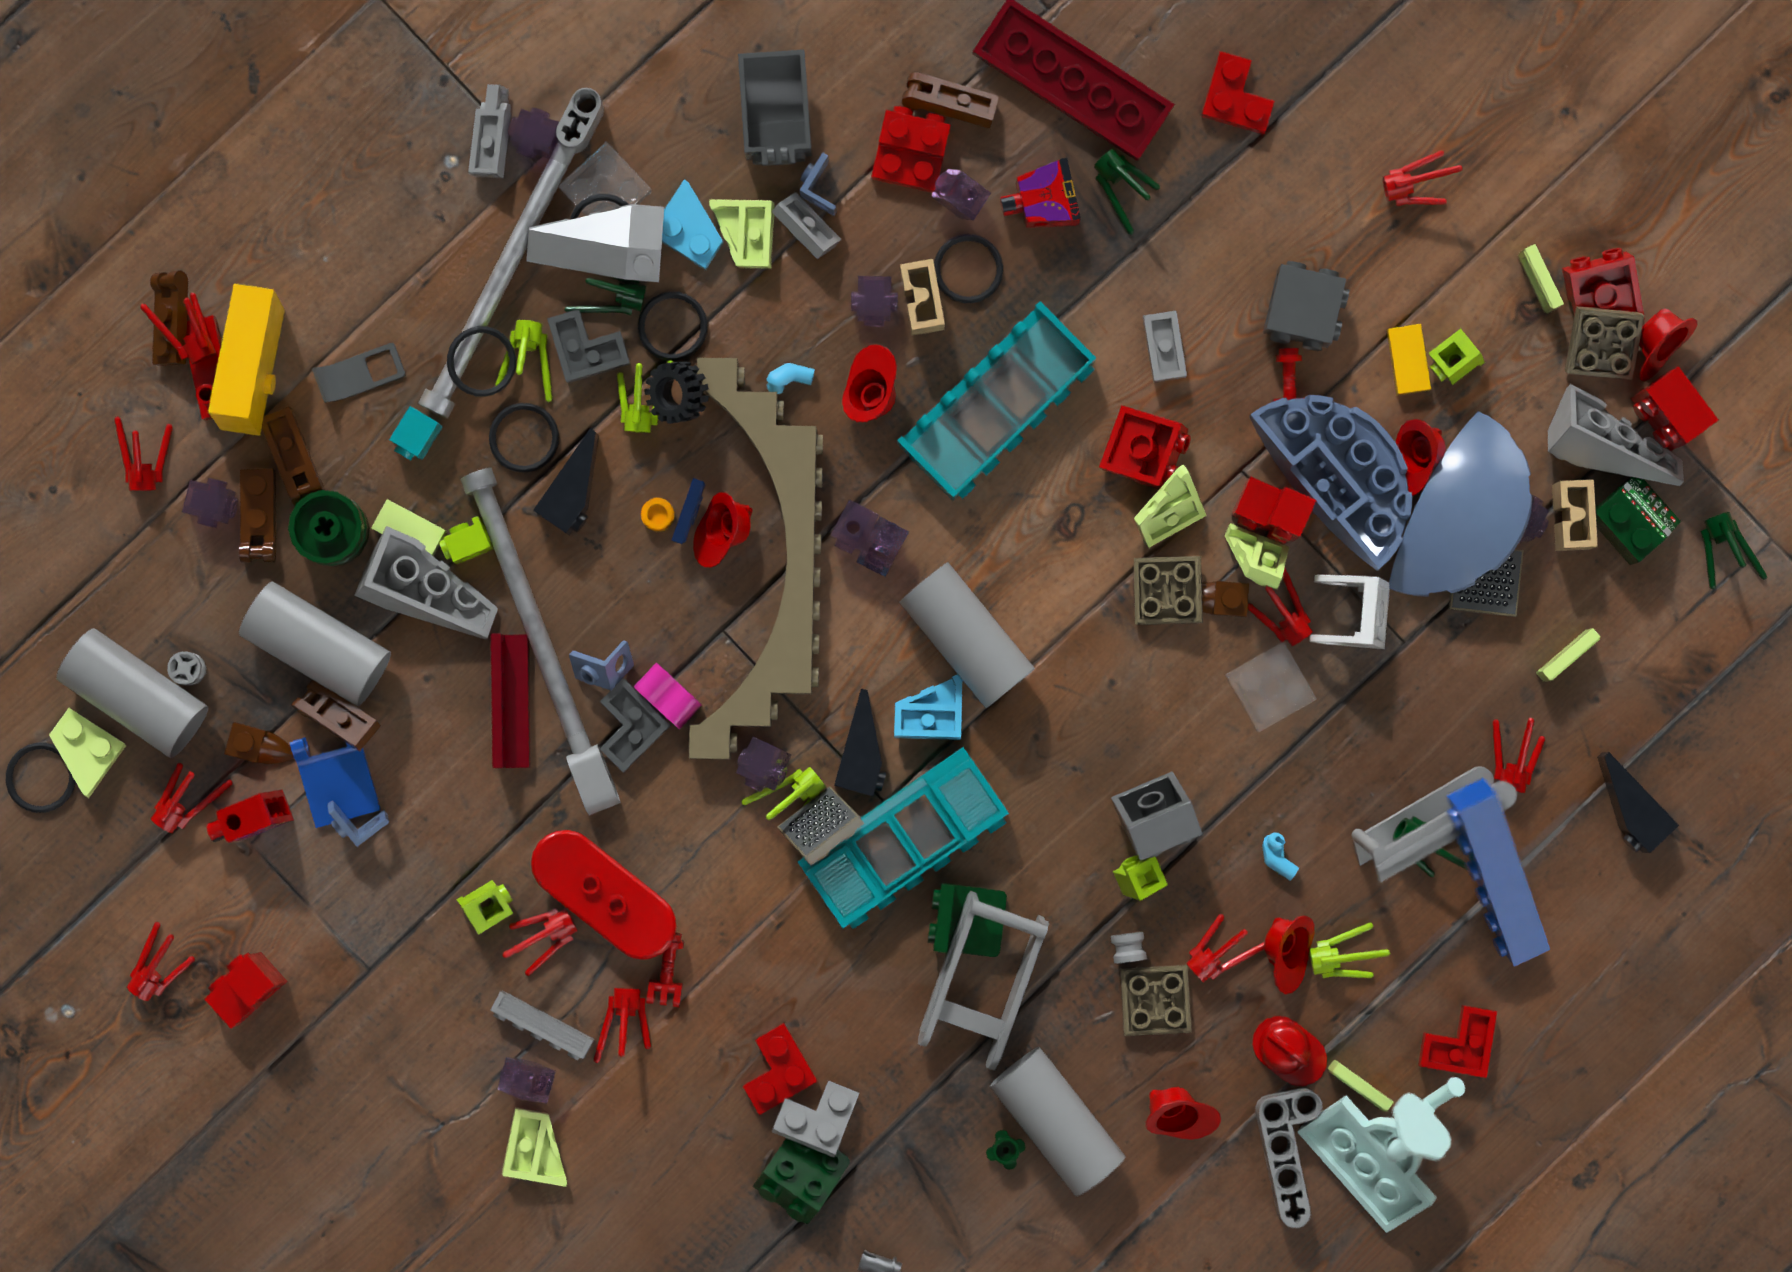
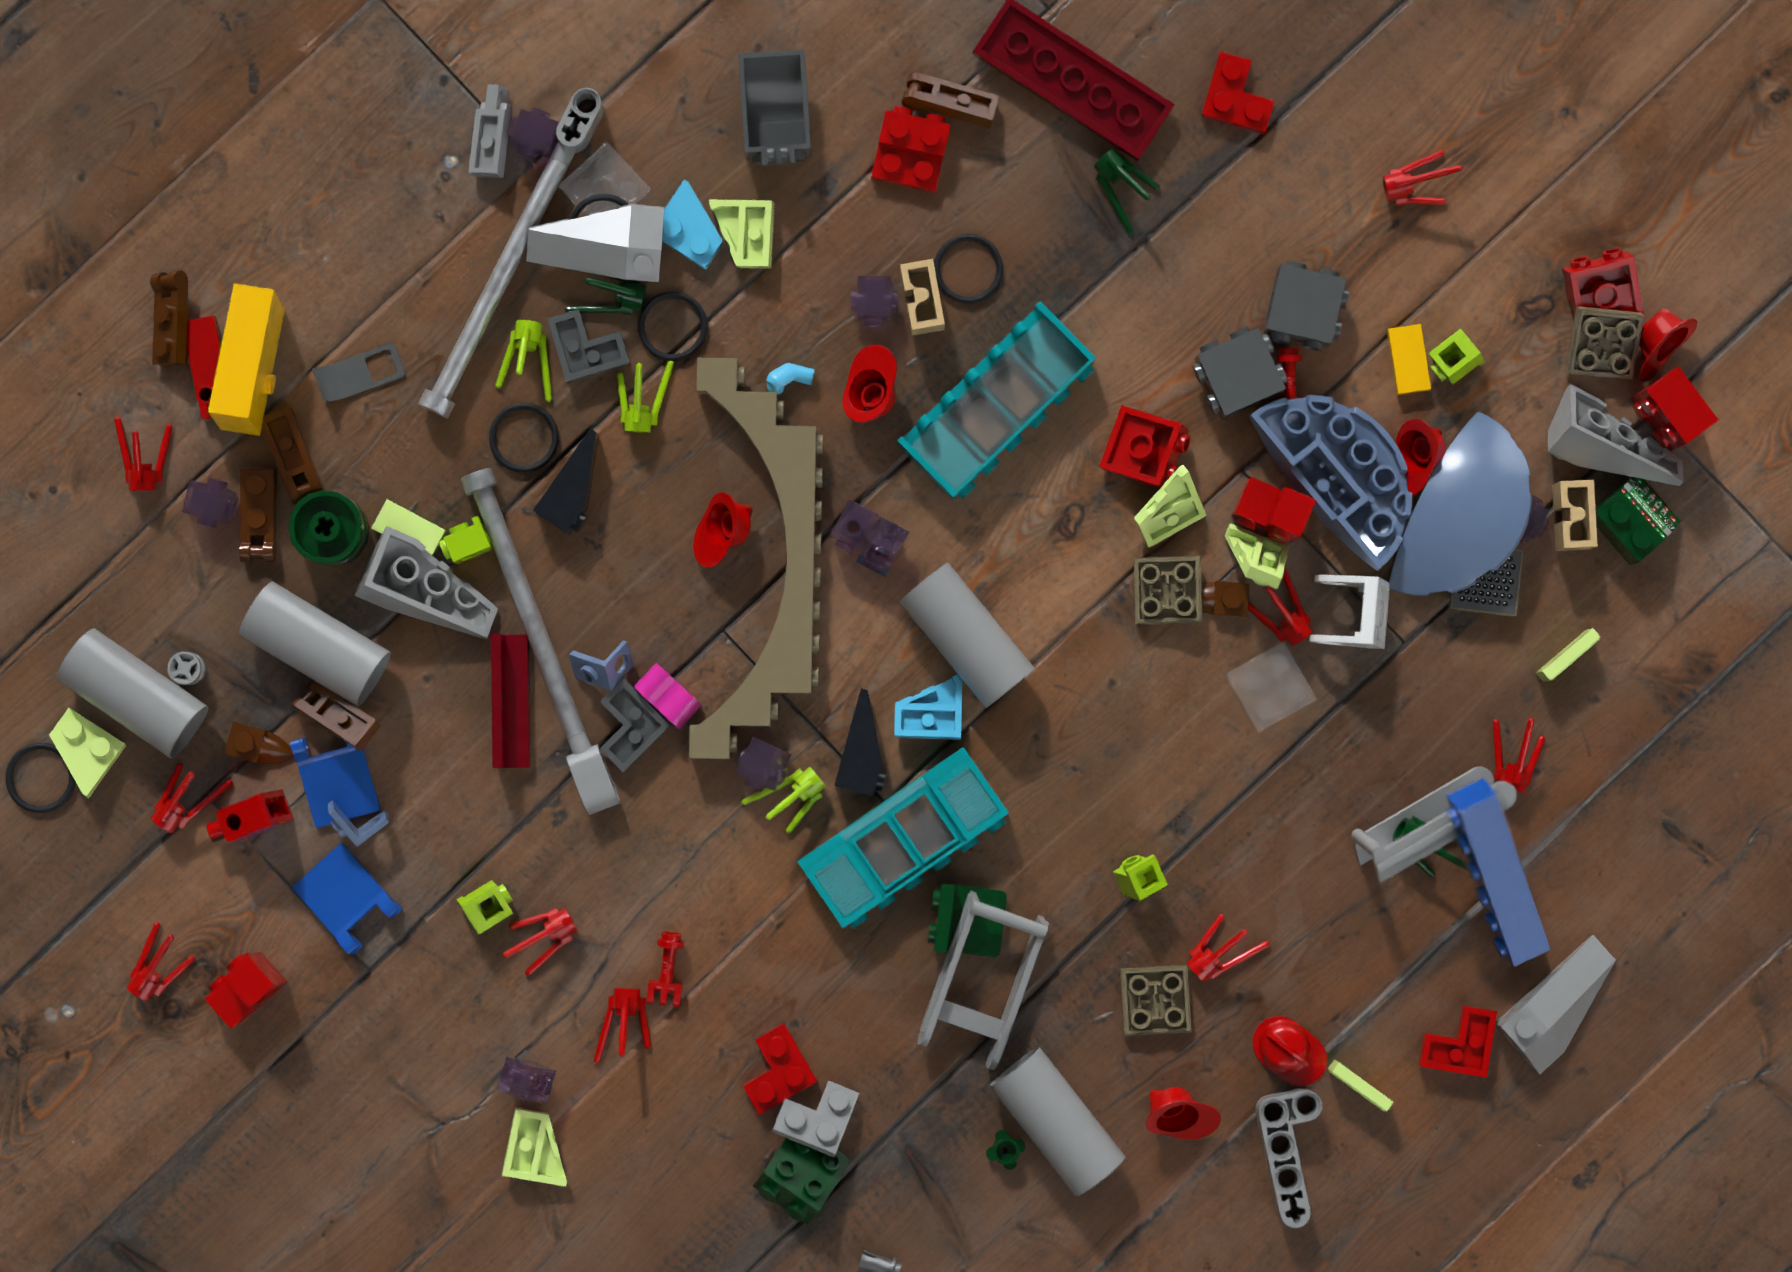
(198, 344): red plant -> none
(343, 894): none -> blue flag
(415, 434): teal brick -> none
(450, 361): black tyre -> none
(542, 1025): light grey piece -> none
(604, 894): red piece -> none
(657, 514): light orange tile -> none
(662, 397): black tyre -> none
(689, 511): dark blue tile -> none
(806, 225): light grey plate -> none
(810, 178): sand blue bracket -> none
(820, 825): tile -> none
(960, 194): clear purple brick -> none
(1044, 197): torso -> none
(1128, 947): light grey wheel -> none
(1157, 816): dark grey brick -> none
(1164, 346): light grey plate -> none
(1239, 372): none -> dark grey brick
(1274, 856): medium azure arm -> none
(1288, 950): red piece -> none
(1326, 959): lime plant -> none
(1376, 1165): light aqua plate -> none
(1540, 279): yellowish green tile -> none
(1552, 1011): none -> light grey wedge
(1635, 809): black slope -> none
(1722, 530): dark green plant -> none

